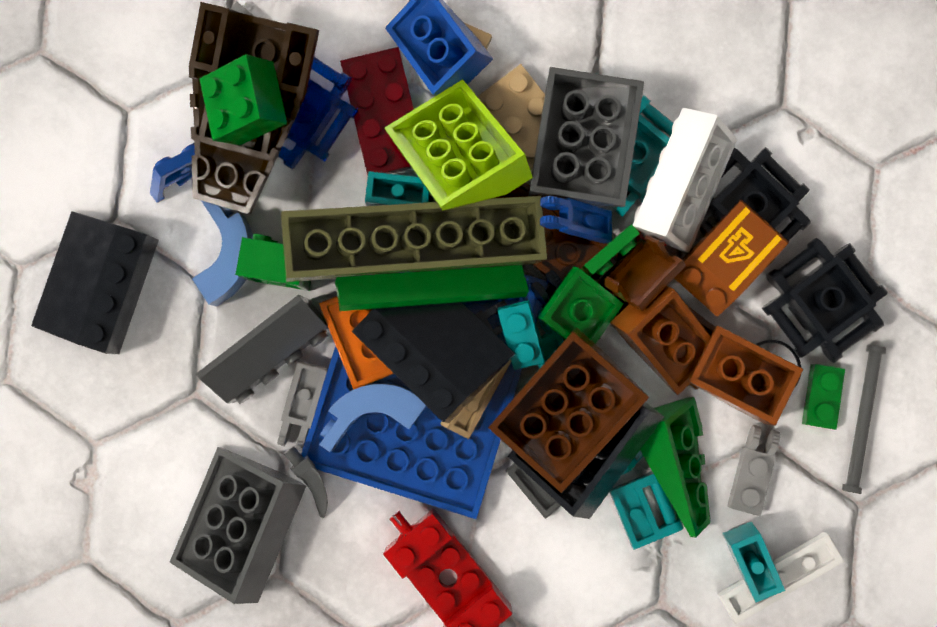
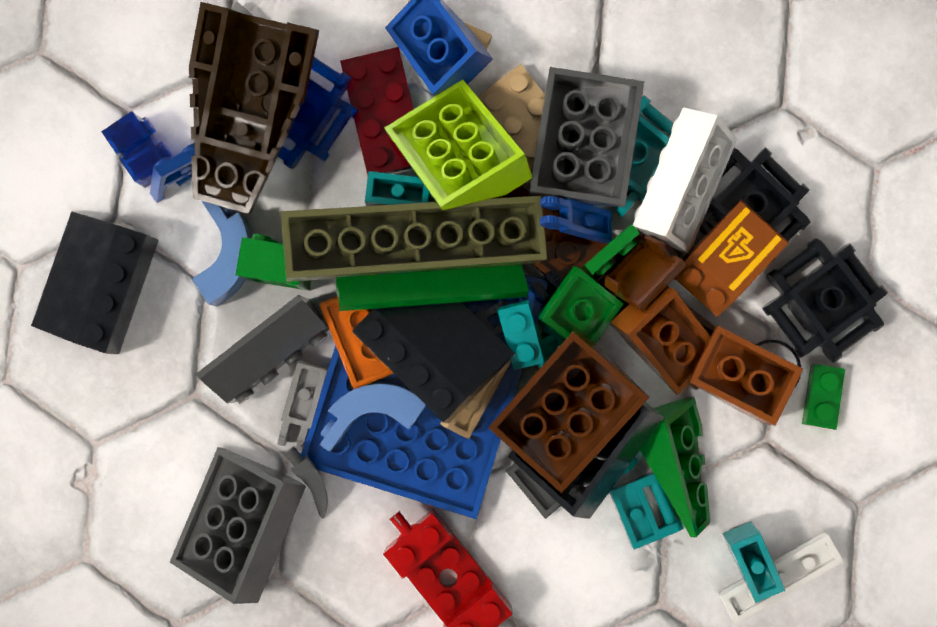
(135, 141): none -> clear blue piece
(243, 100): green brick -> none
(754, 472): light grey hinge -> none
(864, 419): dark grey bar -> none

